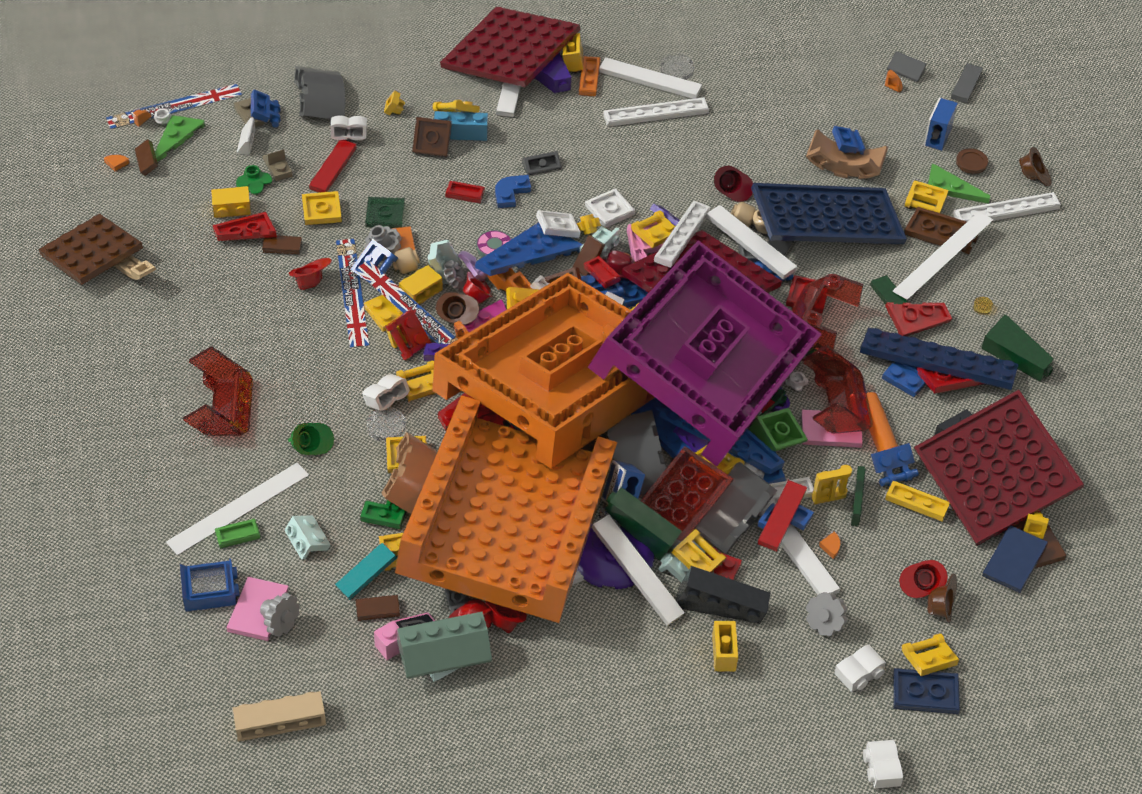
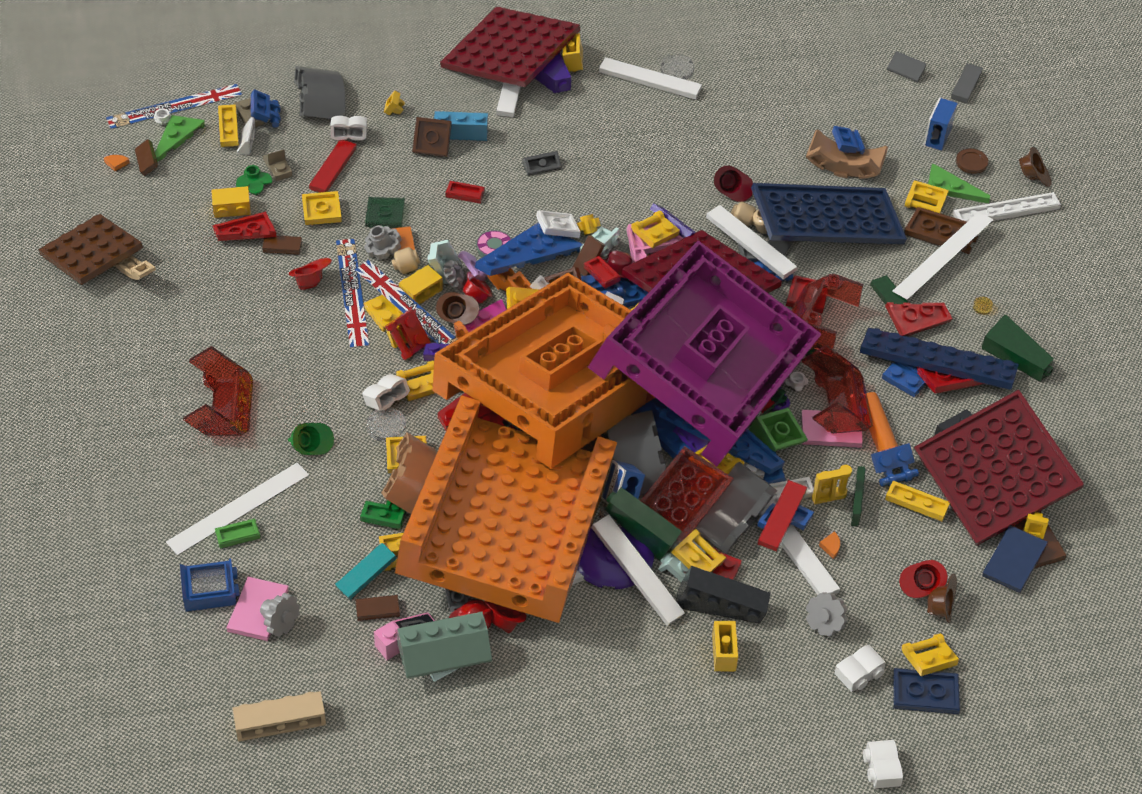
(141, 116): orange tile -> none
(228, 125): none -> yellow plate
(306, 535): light aqua bracket -> none
(375, 254): plate -> none
(456, 106): yellow plate -> none
(508, 187): blue plate -> none
(589, 76): orange tile -> none
(610, 208): white tile -> none
(656, 112): white tile -> none
(681, 234): white tile -> none
(893, 81): orange tile -> none

